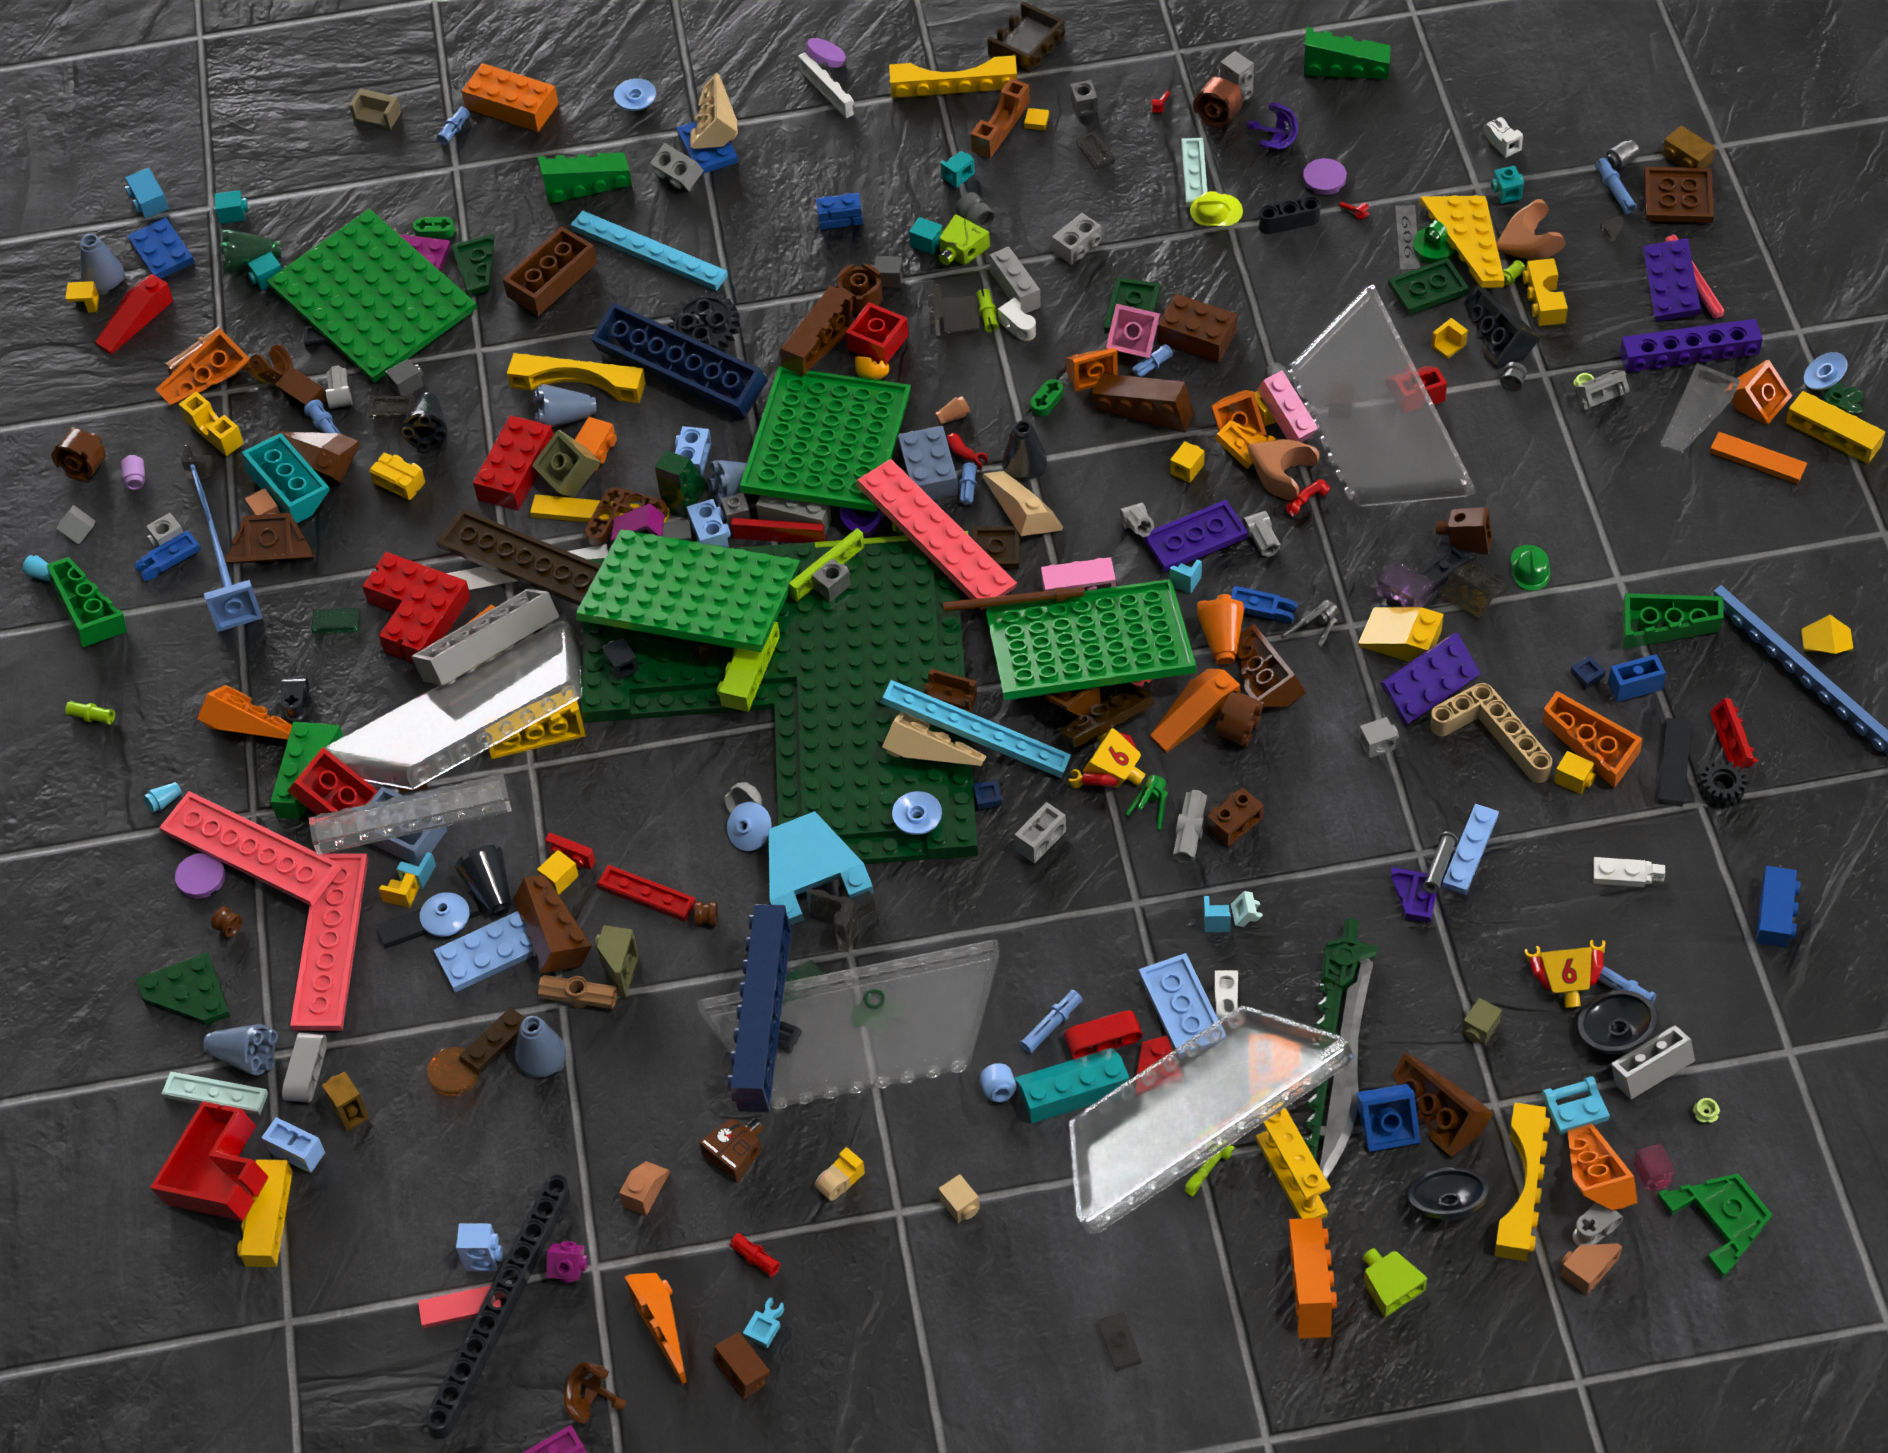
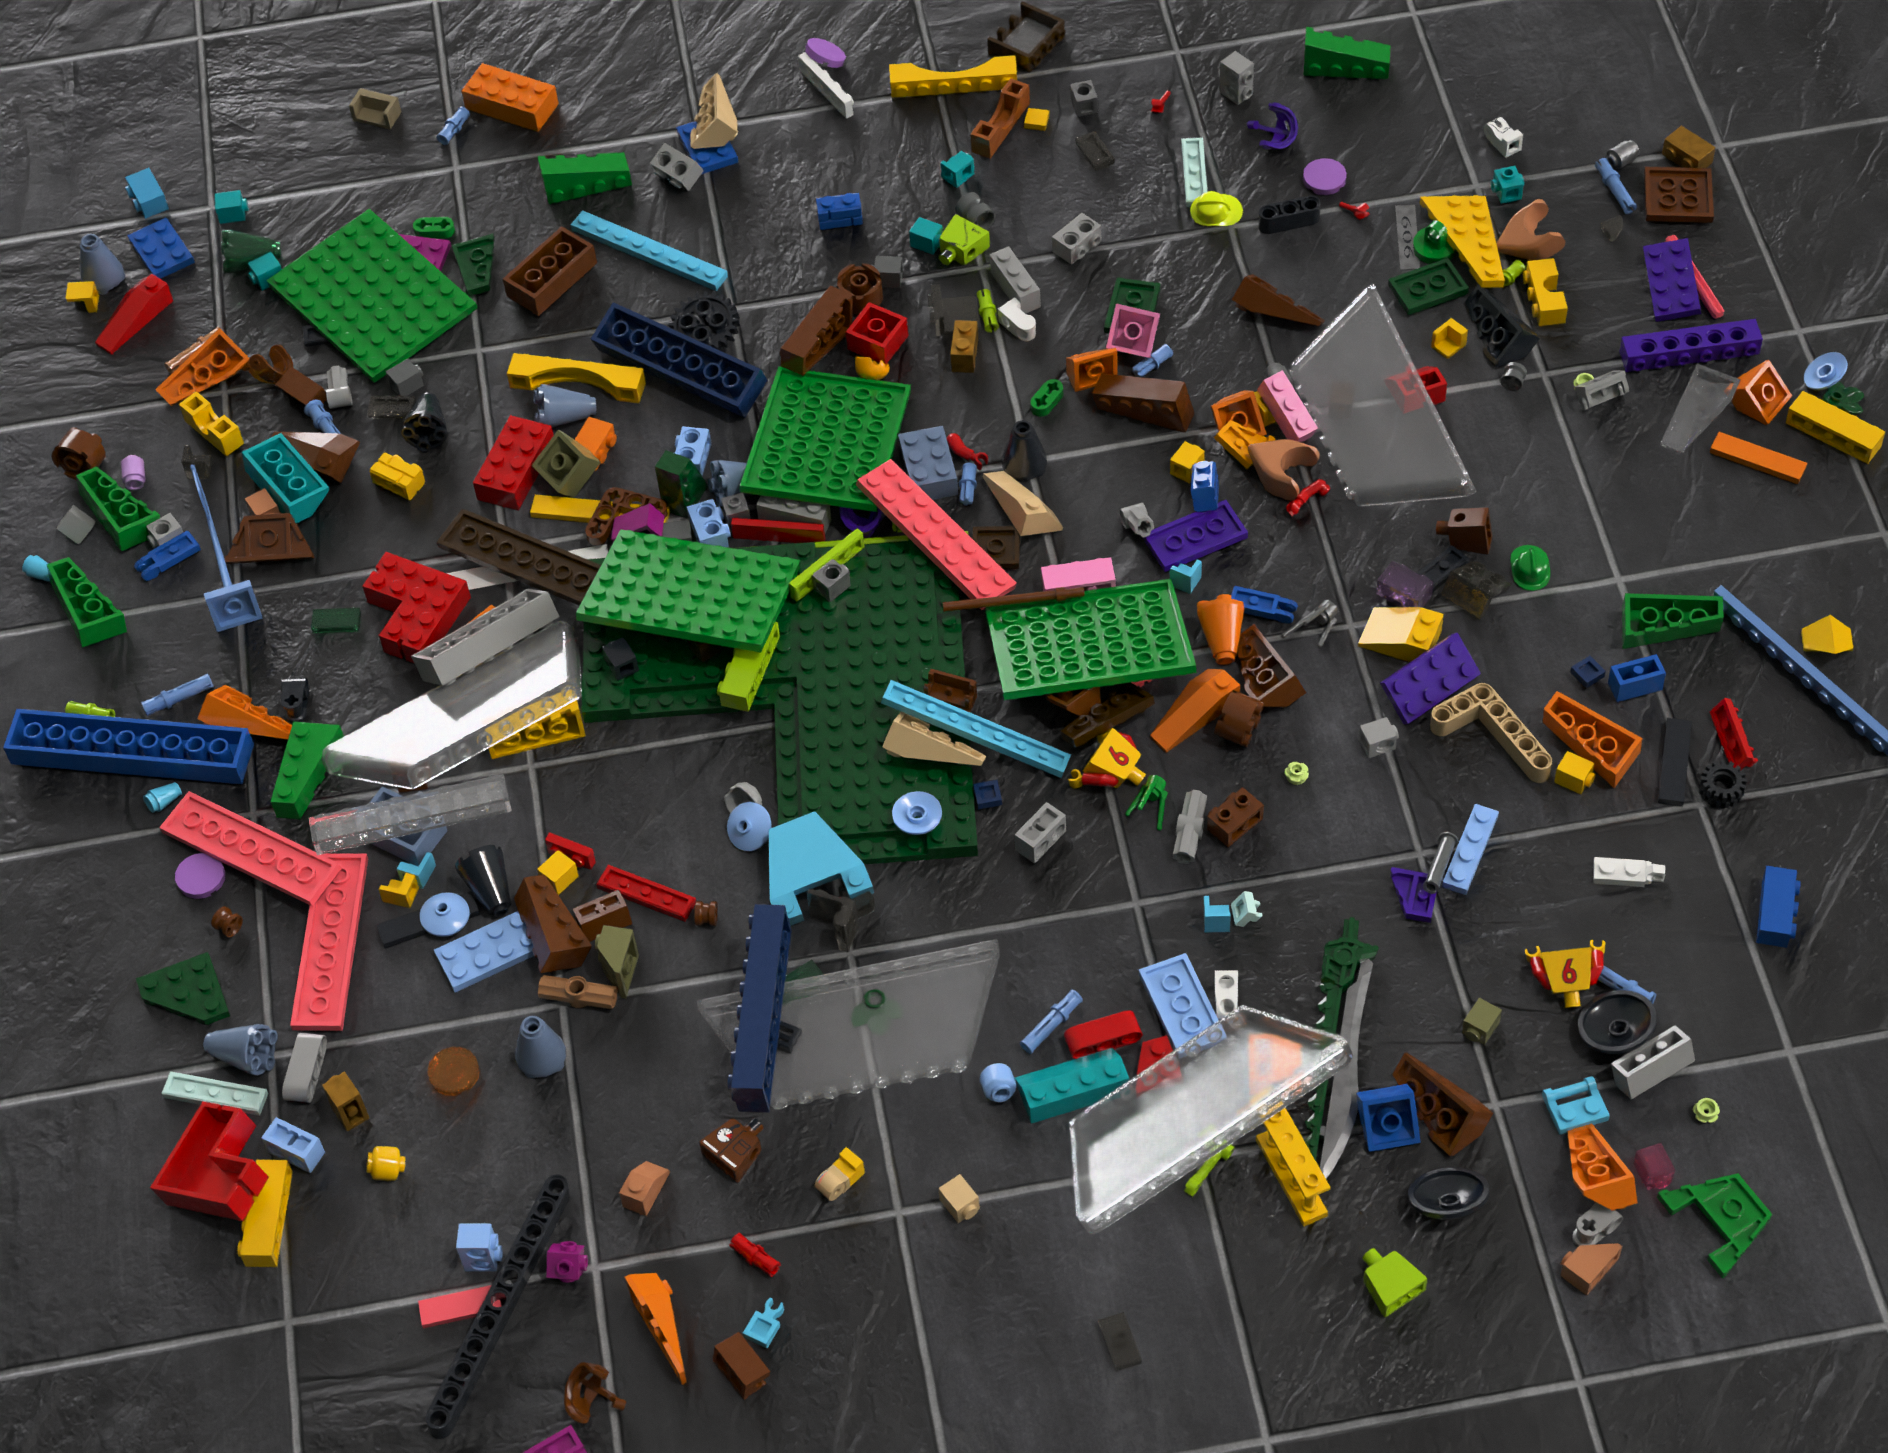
(115, 508): none -> green wedge
(129, 746): none -> blue brick
(182, 692): none -> medium blue pin
(330, 785): red brick -> none
(385, 1163): none -> yellow head
(492, 1041): dark brown plate -> none
(606, 910): none -> reddish brown hinge
(635, 94): light blue dish -> none
(954, 410): nougat cone -> none
(964, 346): none -> pearl gold brick
(1197, 328): reddish brown brick -> none
(1204, 486): none -> blue brick
(1218, 102): copper brick -> none
(1260, 297): none -> reddish brown wedge
(1260, 529): light grey piece -> none
(1296, 778): none -> yellowish green plate
(1312, 1277): orange wedge -> none
(1515, 1228): yellow arch -> none

